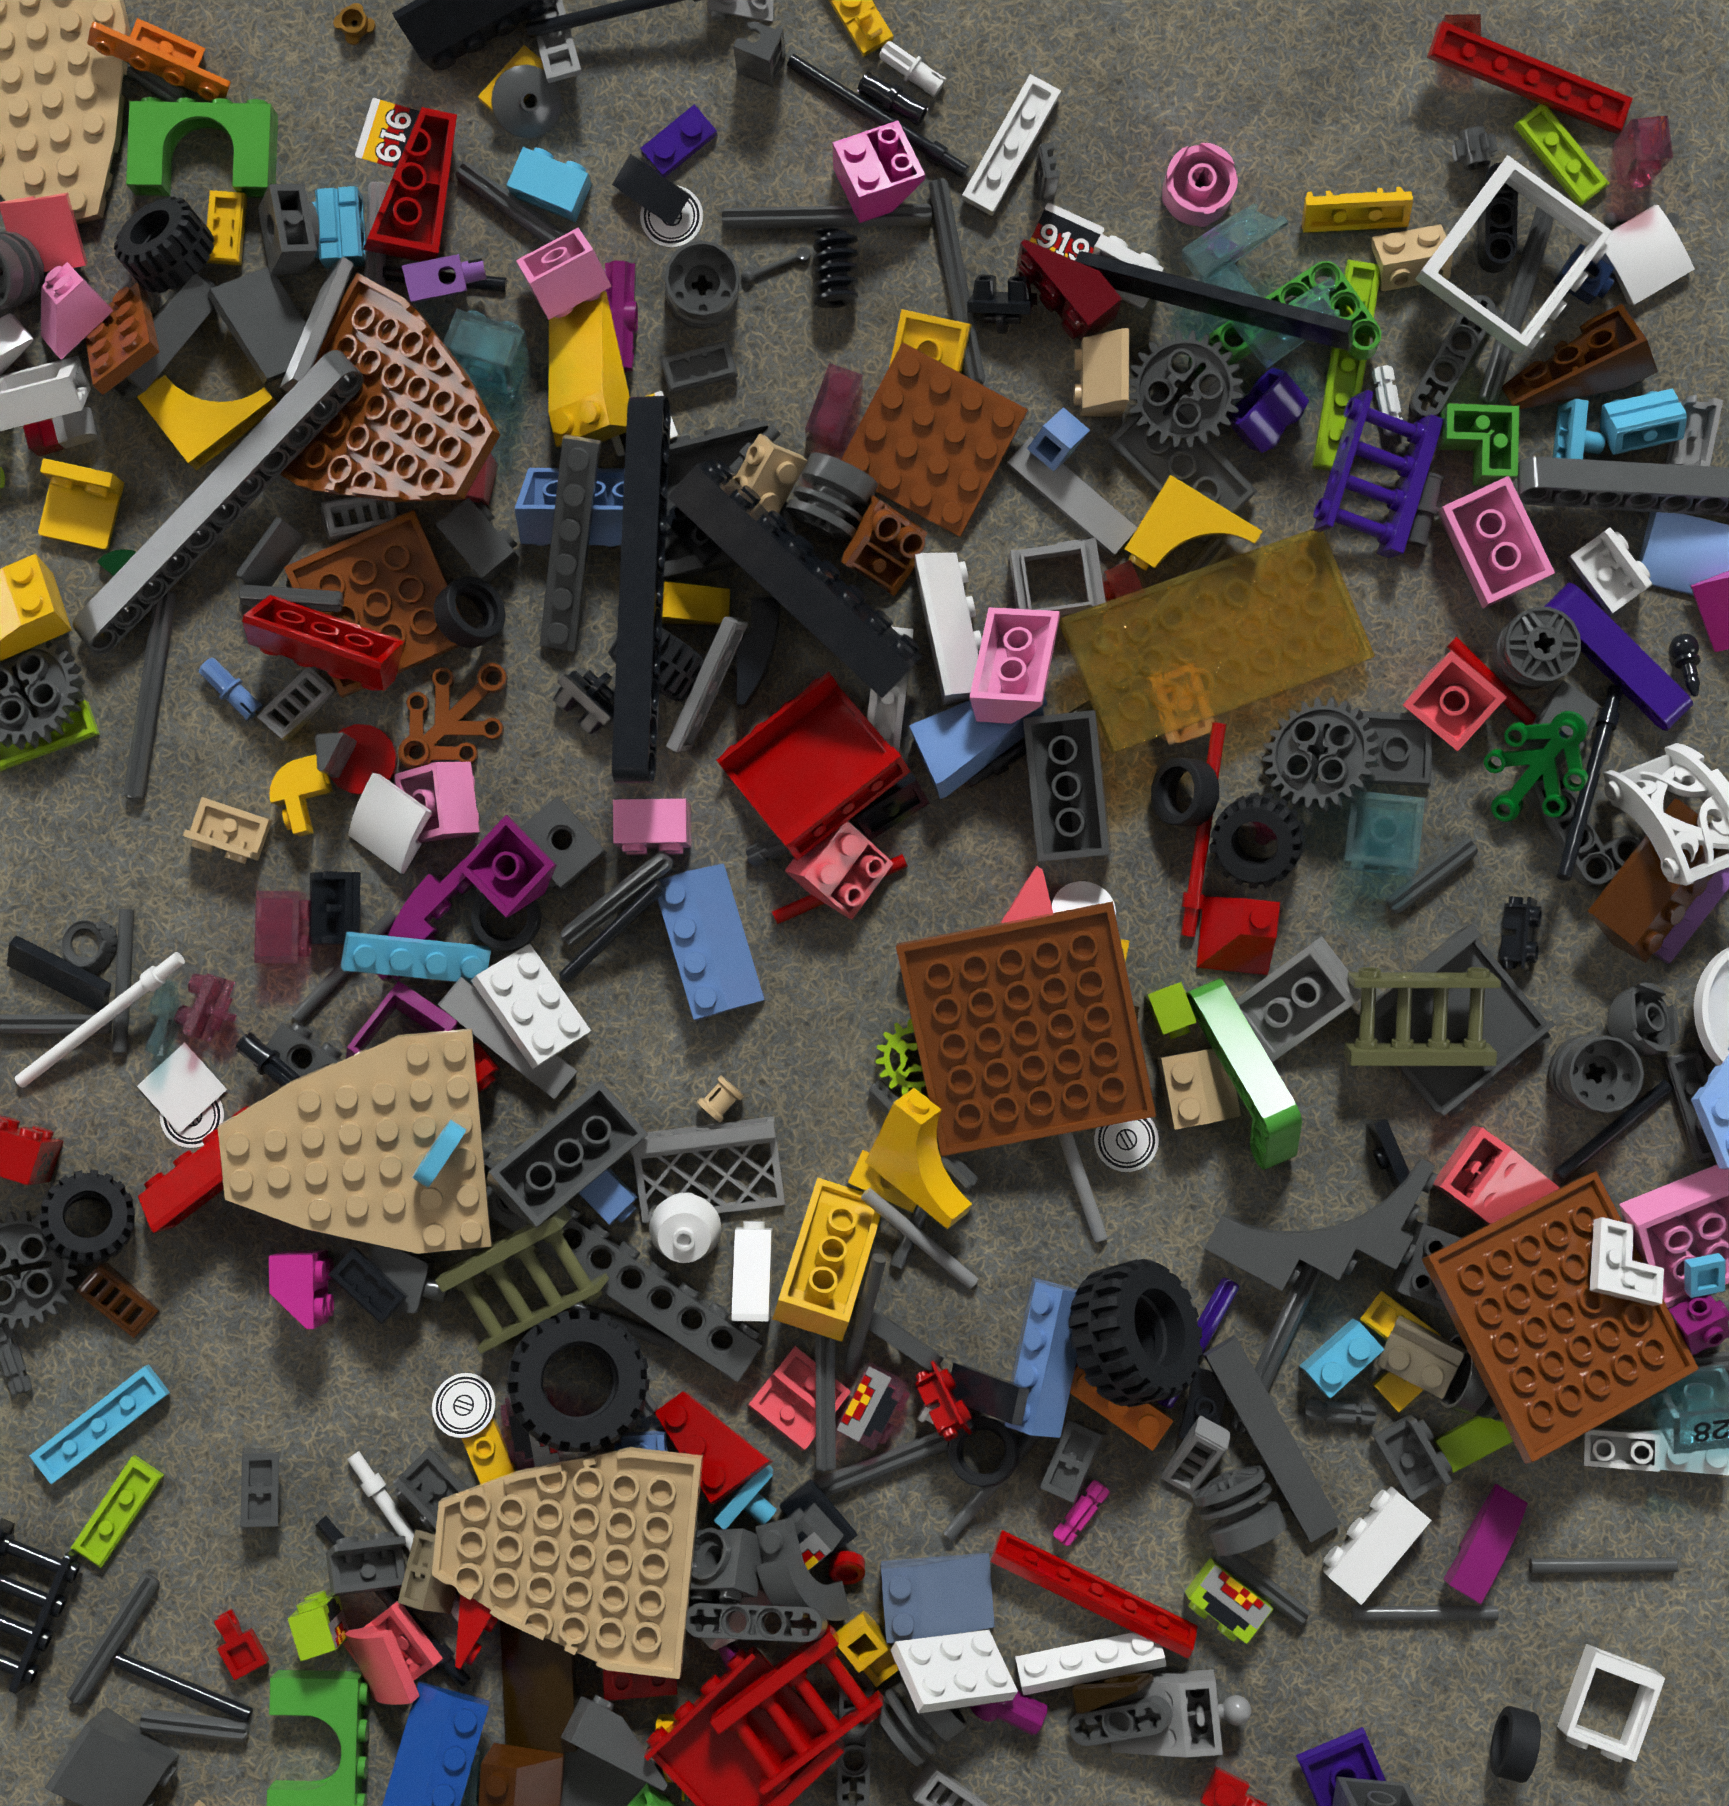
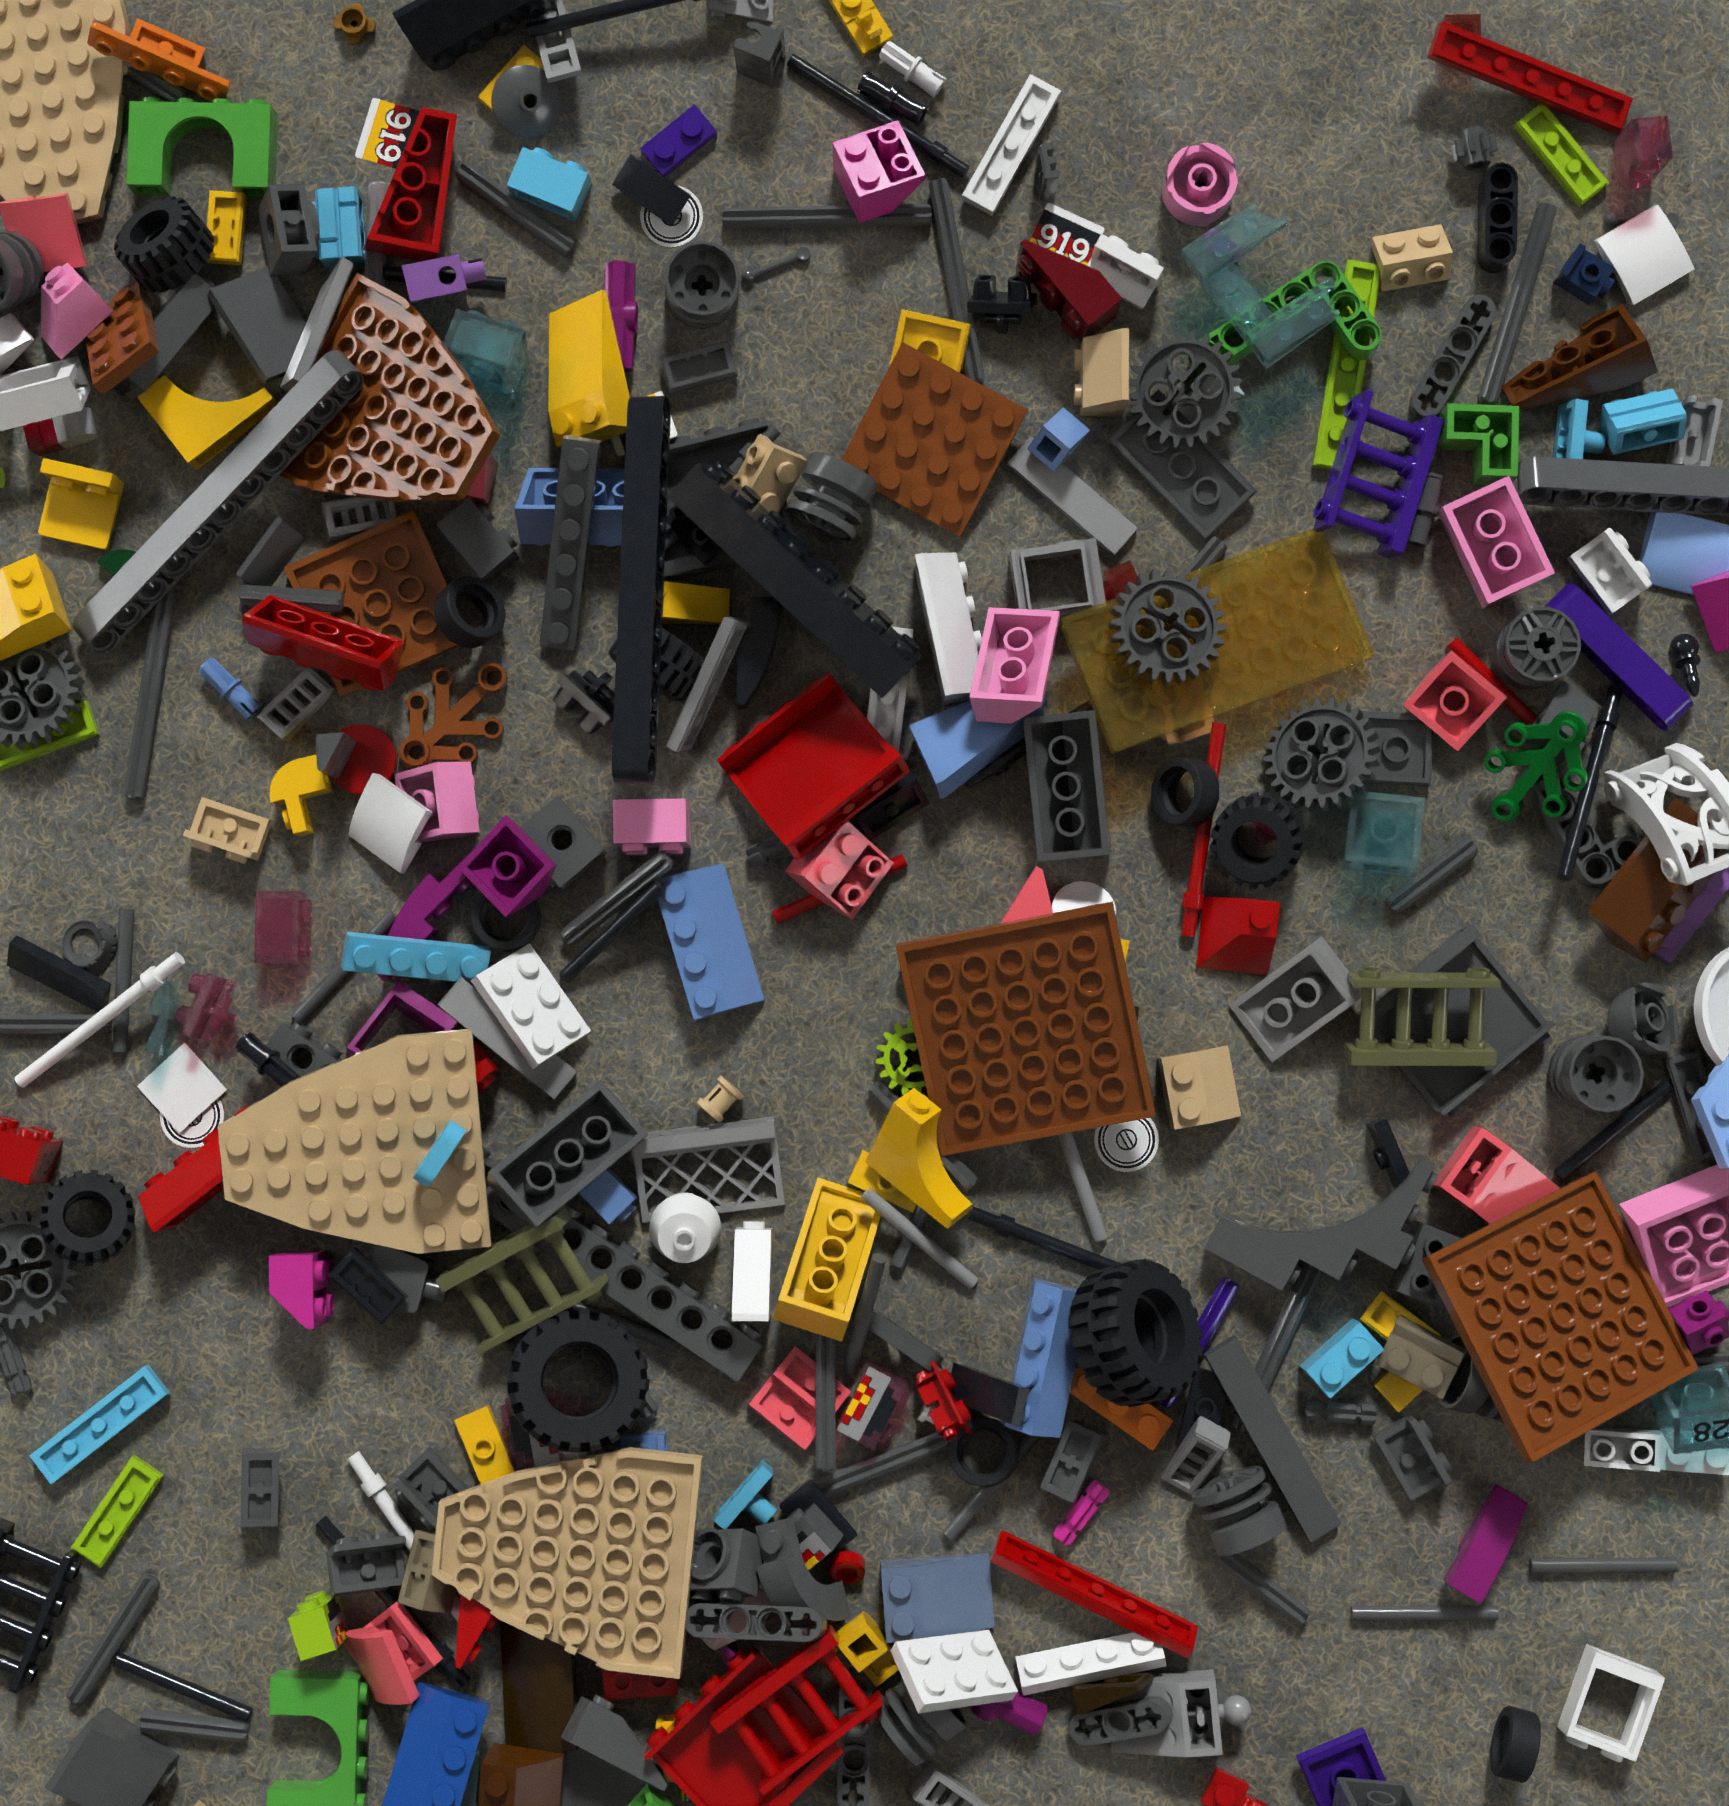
(126, 1289): reddish brown slope -> none
(240, 1650): red plate -> none
(333, 906): black hinge -> none
(463, 1405): white sticker -> none
(564, 274): bright pink brick -> none
(726, 1454): red wing -> none
(834, 267): black piece -> none
(834, 406): clear pink brick -> none
(884, 546): dark orange slope -> none
(1005, 1226): none -> black bar
(1171, 1010): lime brick -> none
(1178, 517): yellow arch -> none
(1182, 600): none -> dark grey gear
(1222, 302): black tile -> none
(1227, 1601): brick -> none
(1267, 410): dark purple brick -> none
(1273, 1110): beam -> none
(1357, 211): yellow plate -> none
(1375, 1544): white brick -> none
(1386, 393): white axle -> none
(1472, 1441): lime tile -> none
(1524, 920): black hinge -> none
(1553, 204): white window -> none
(1615, 1271): white plate -> none
(1704, 1275): medium azure plate -> none

